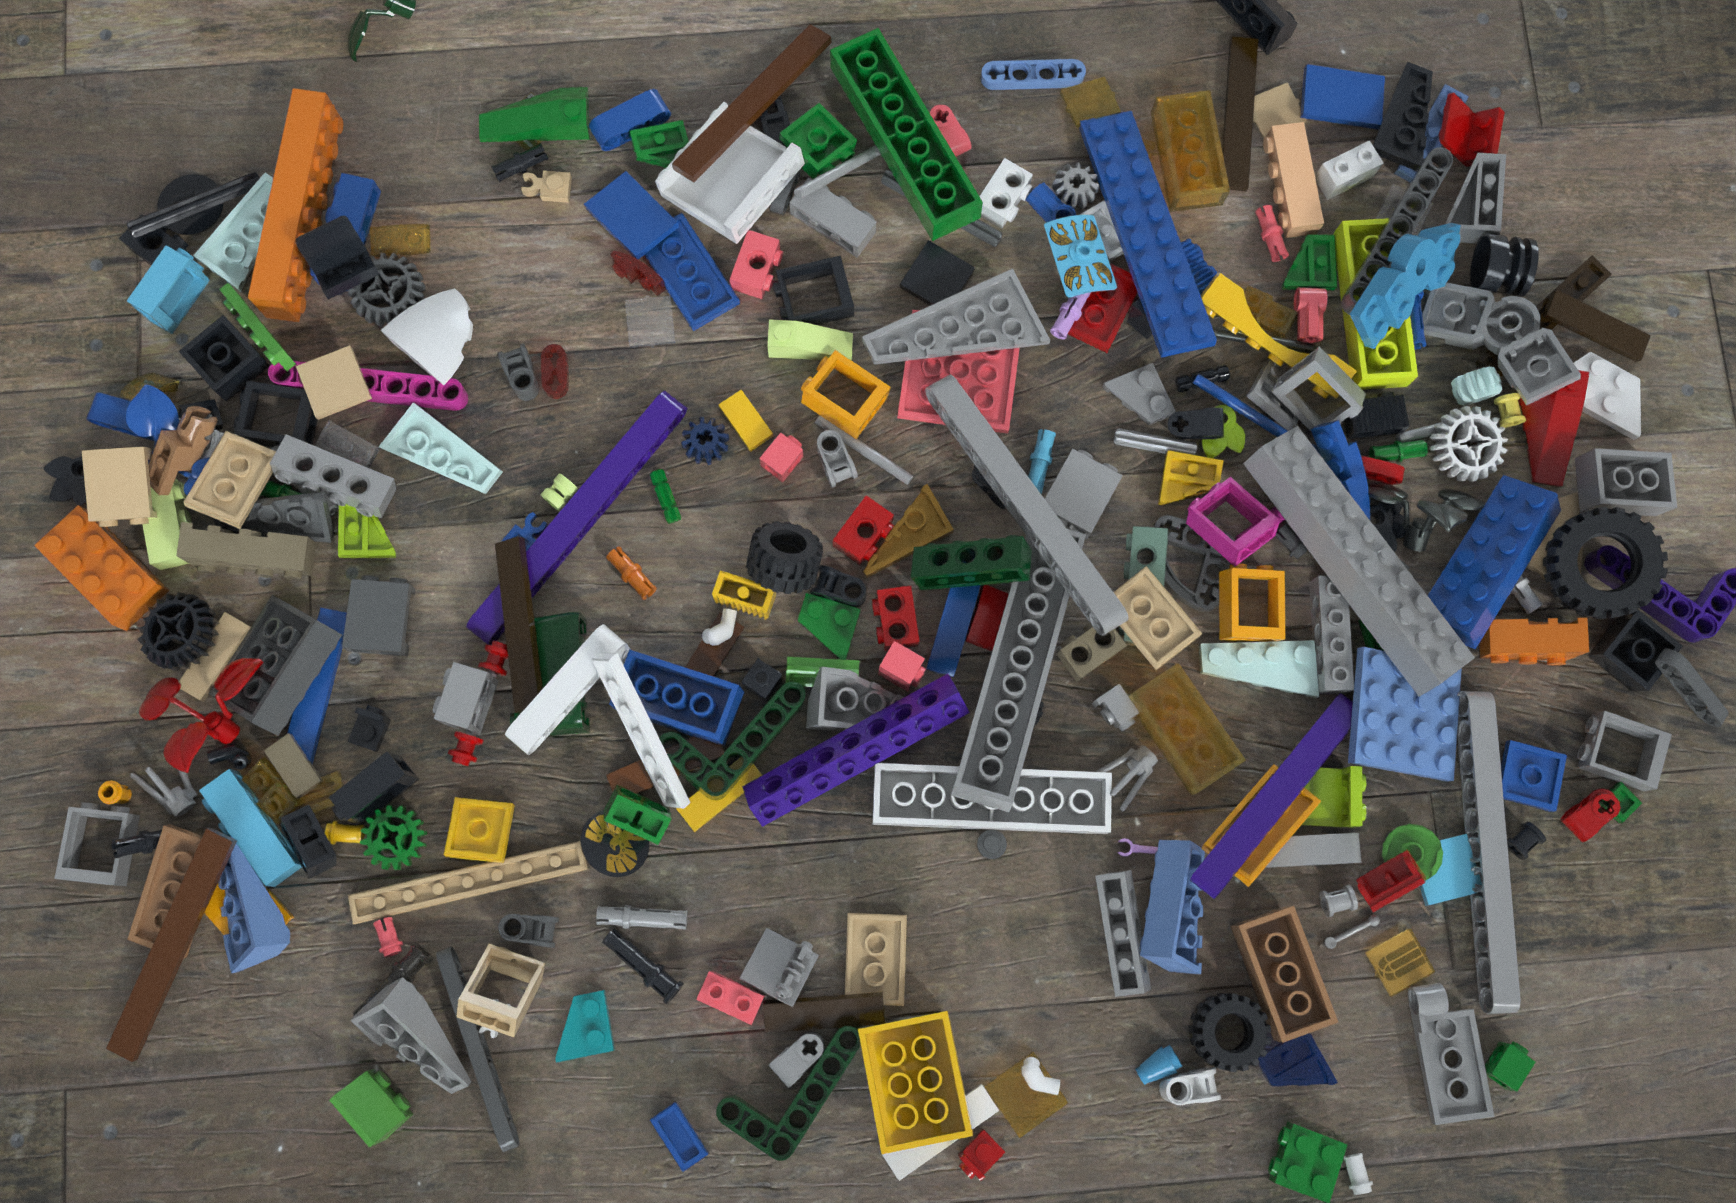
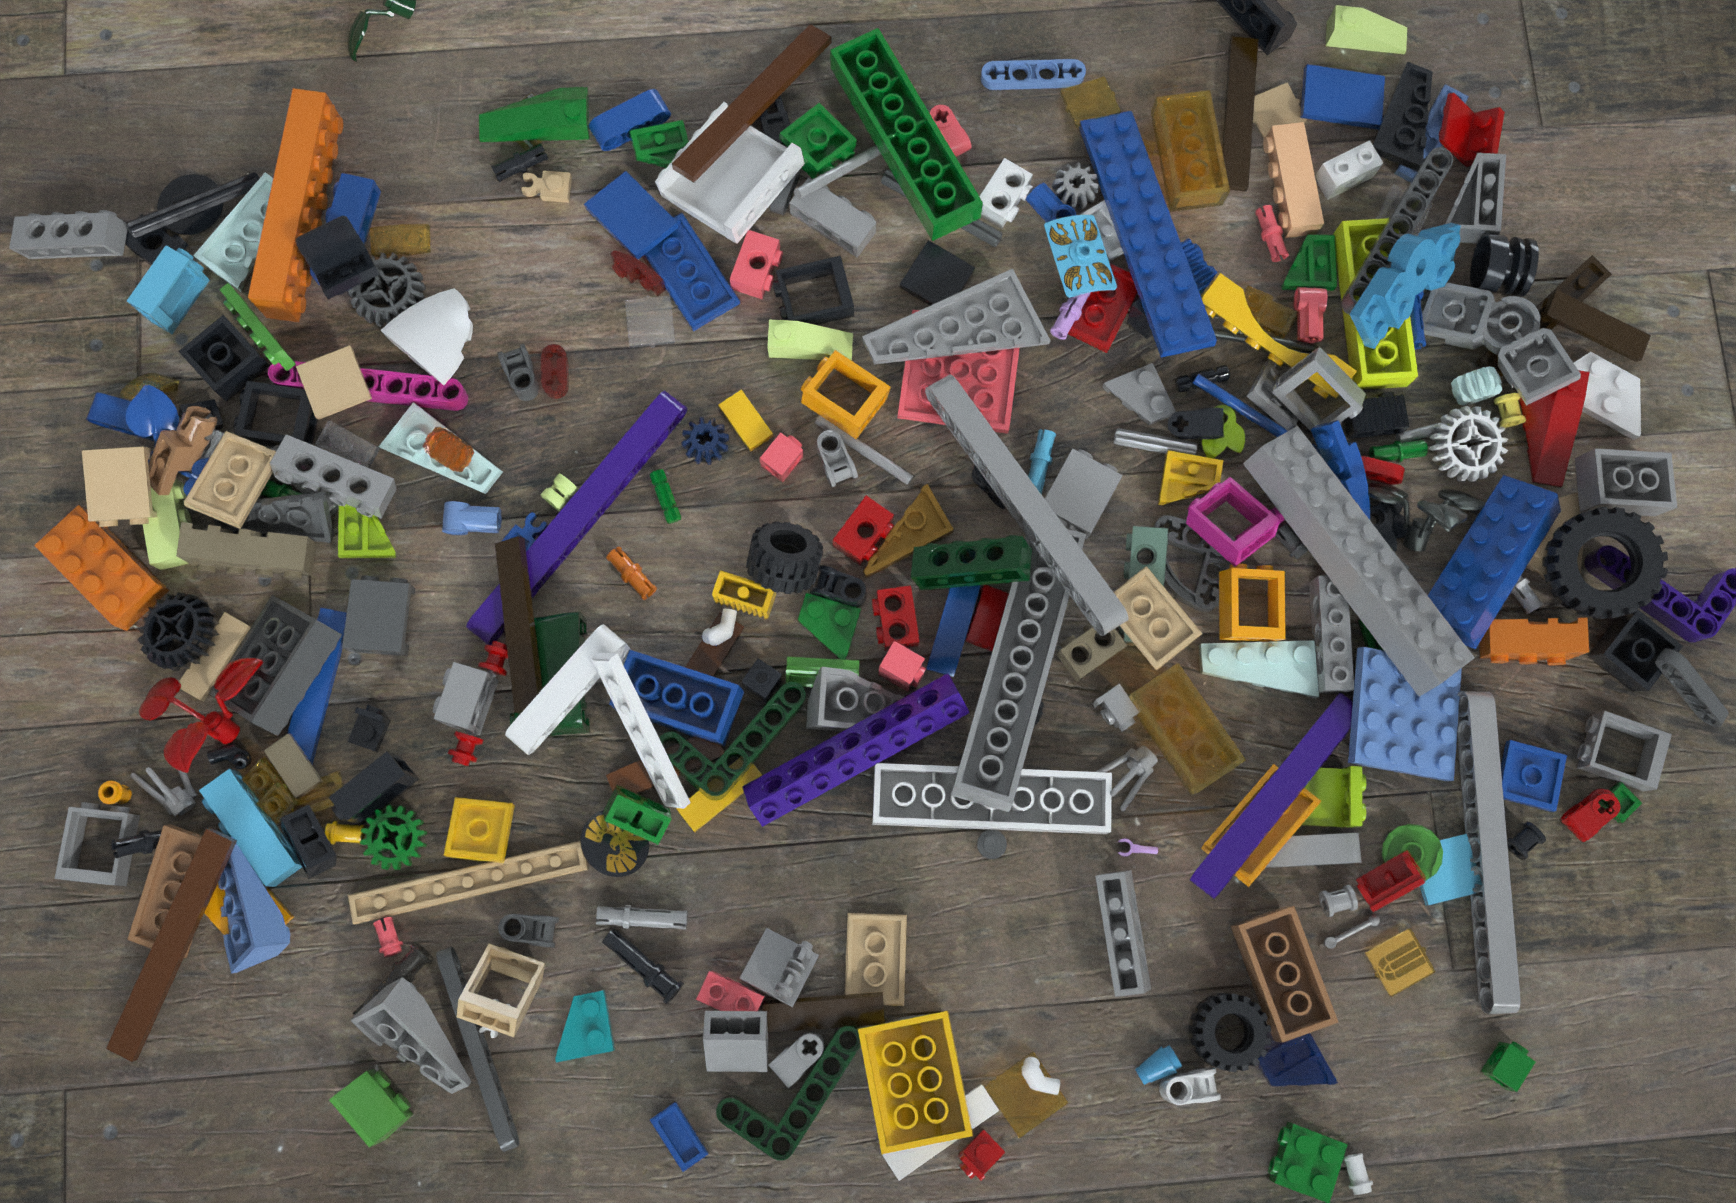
(68, 481): black plate -> none
(69, 235): none -> light grey brick
(448, 449): none -> clear orange gear
(462, 518): none -> medium blue piece
(736, 1041): none -> light grey brick
(1174, 908): medium blue wedge -> none
(1364, 30): none -> yellowish green slope
(1435, 1035): light grey hinge -> none

